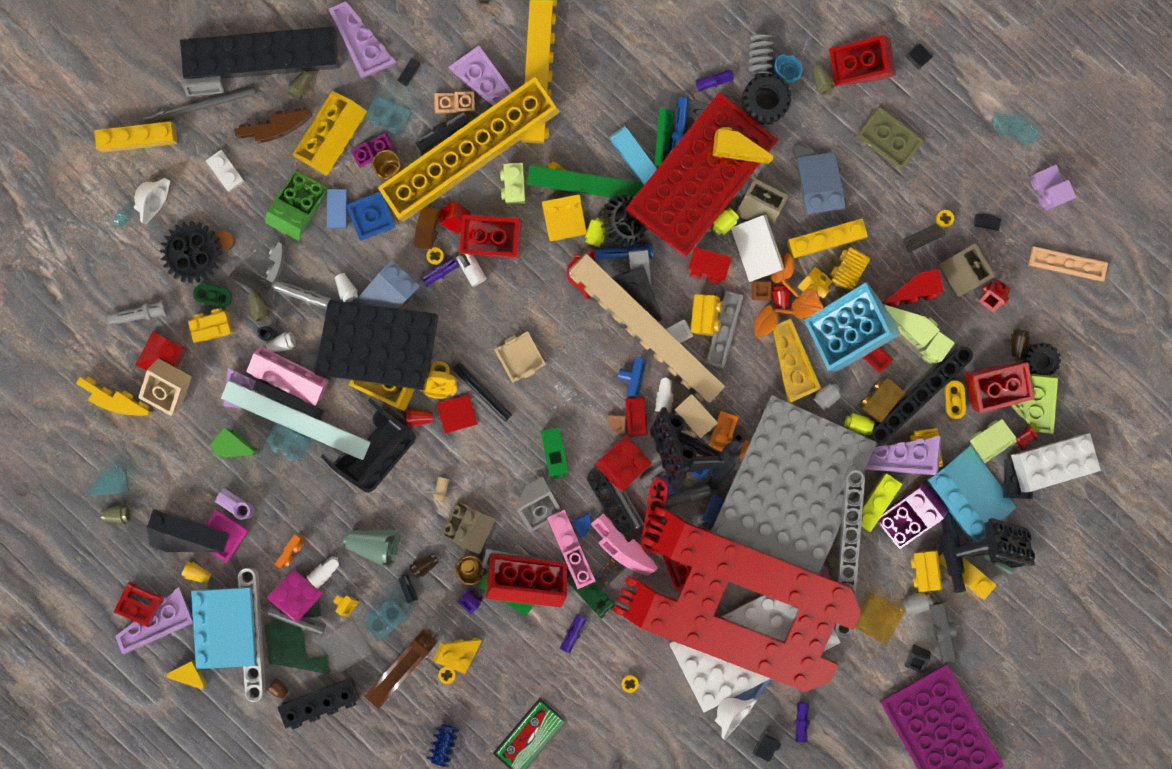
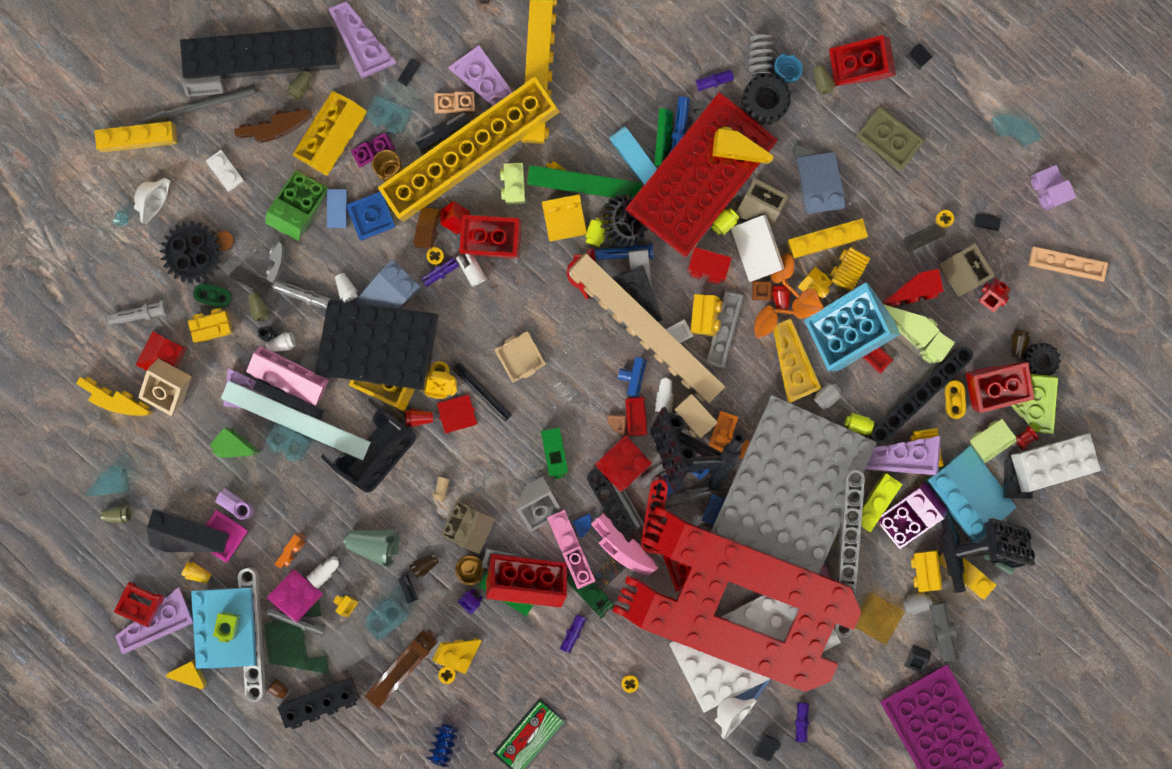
(232, 620): none -> lime brick
(882, 399): pearl gold brick -> none

